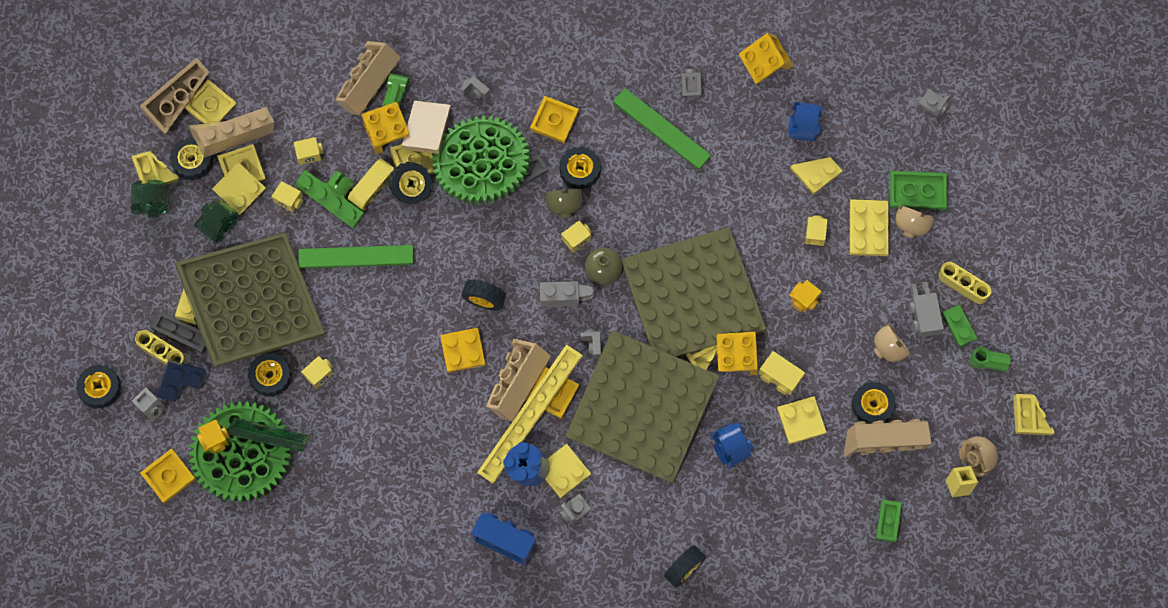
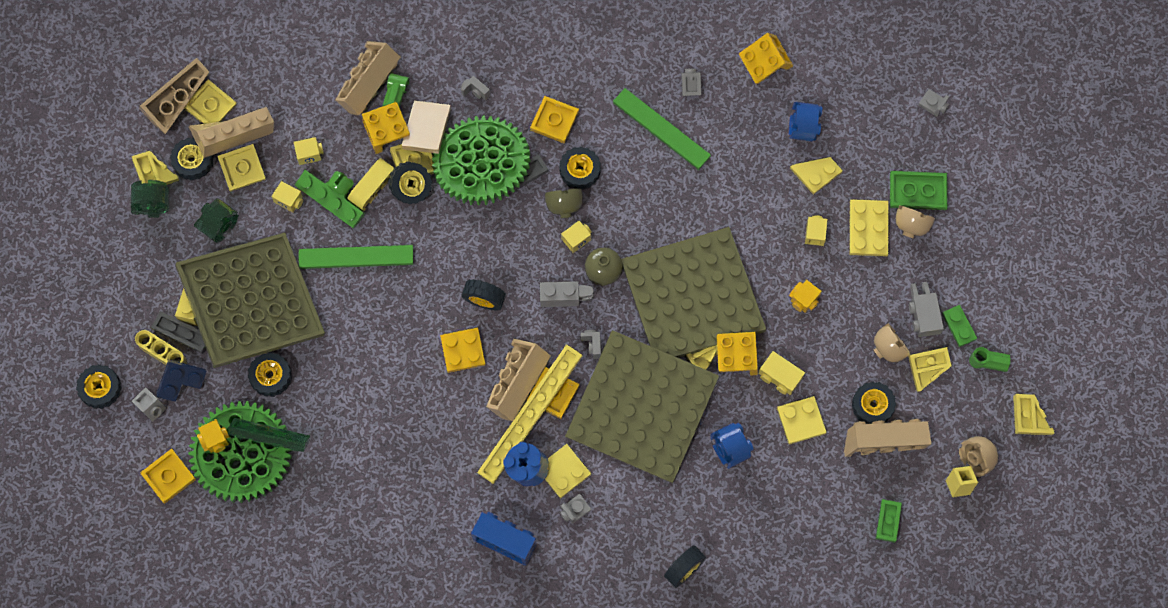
(239, 188): light yellow plate -> none
(318, 372): light yellow brick -> none
(928, 366): none -> light yellow wing
(959, 274): light yellow beam -> none

